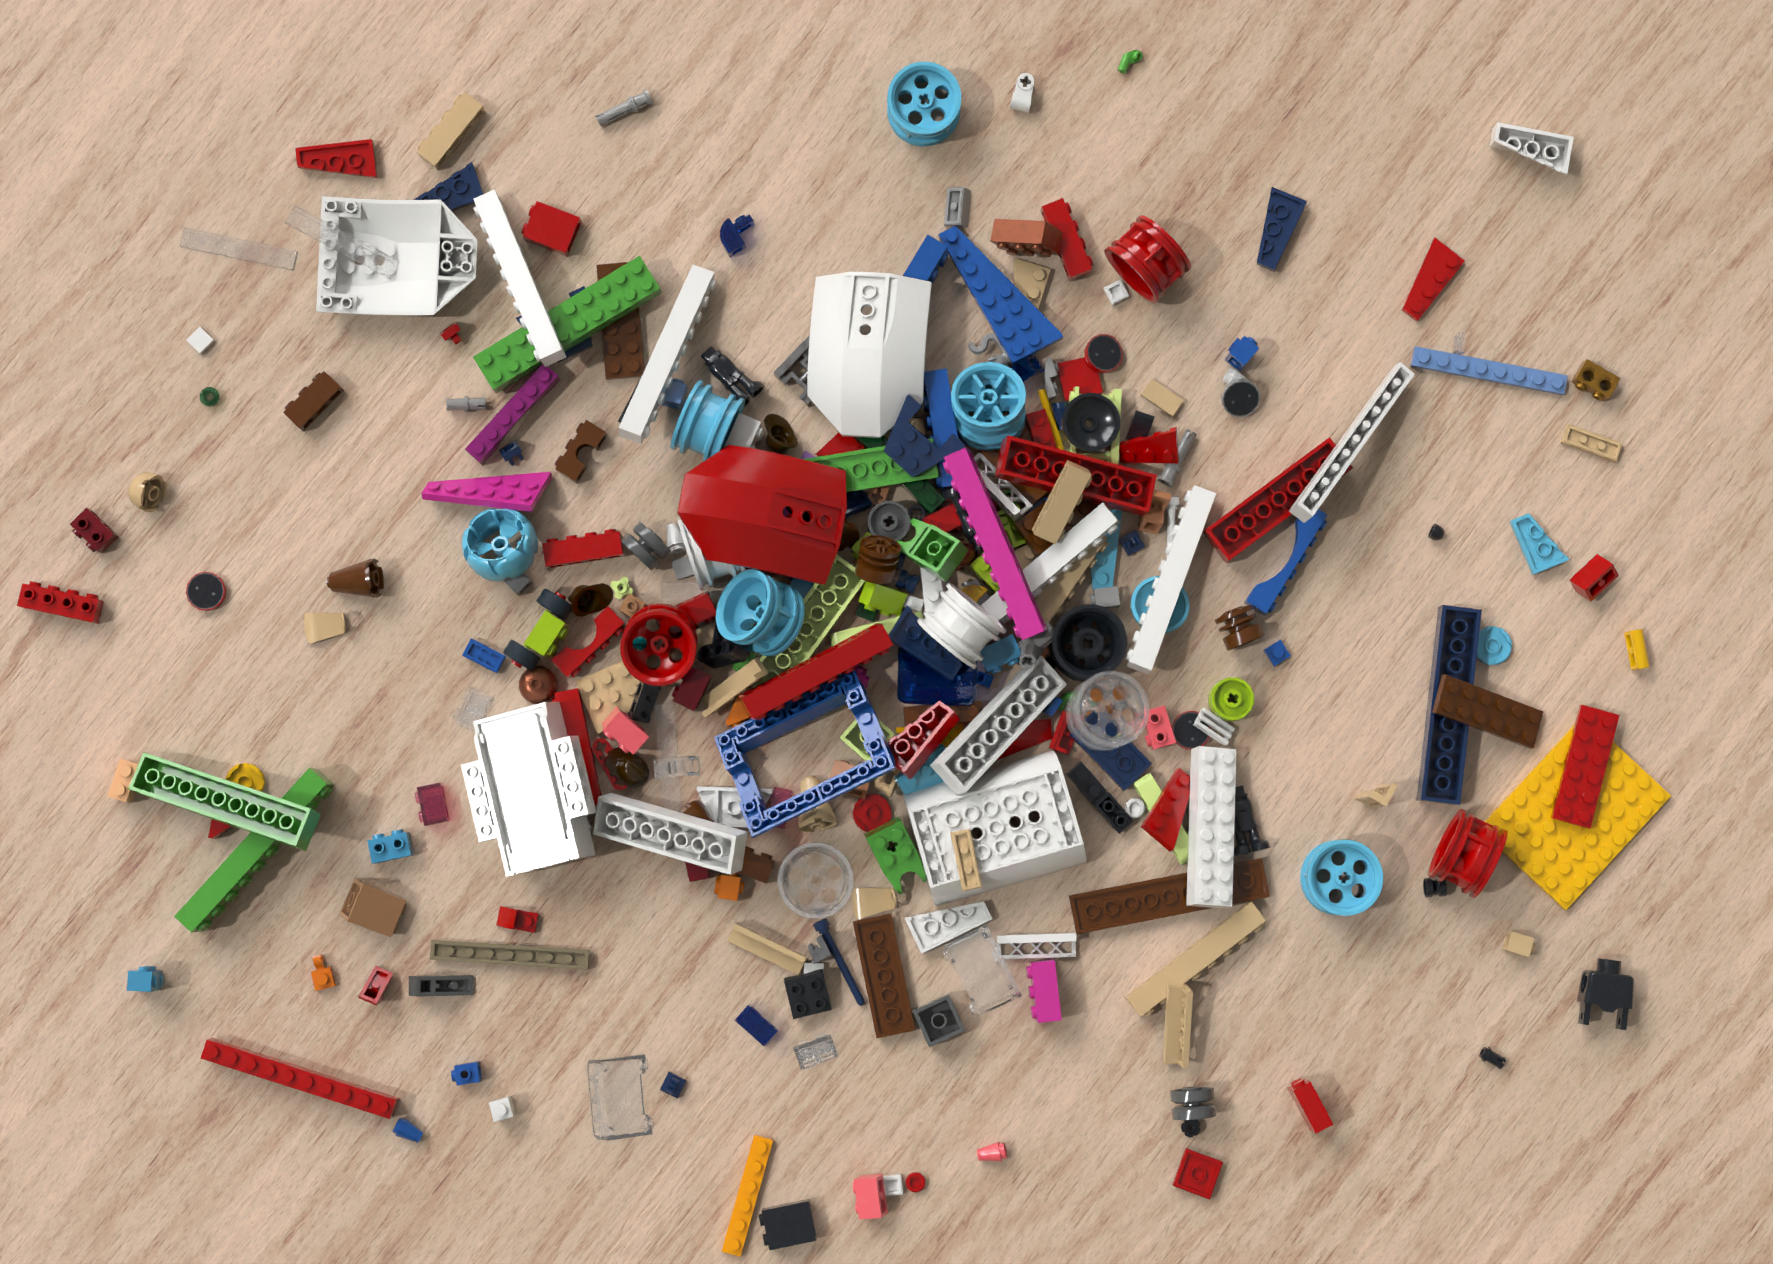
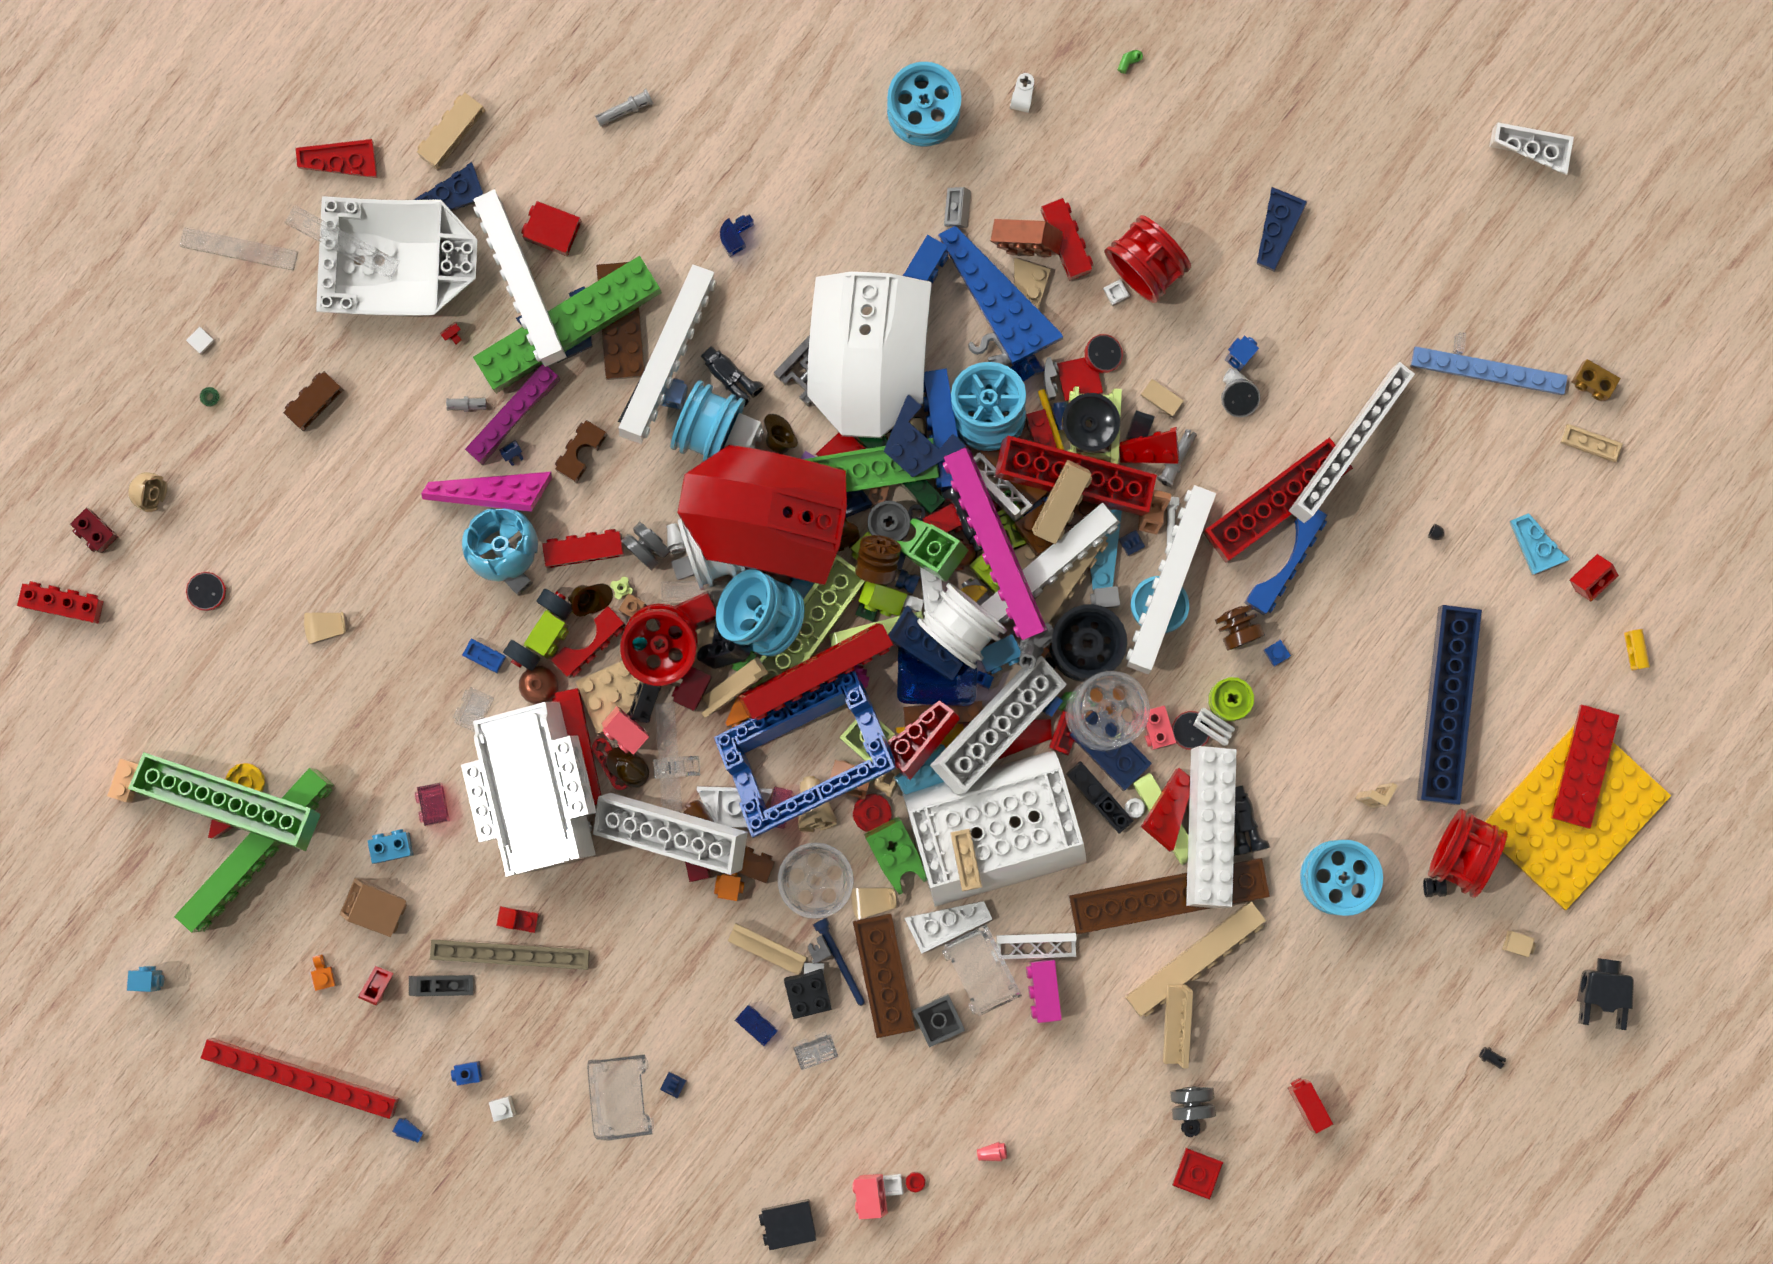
(358, 579): reddish brown cone -> none
(747, 1195): light orange plate -> none
(1436, 271): red wing -> none
(1487, 711): reddish brown plate -> none
(1493, 645): medium azure tile -> none

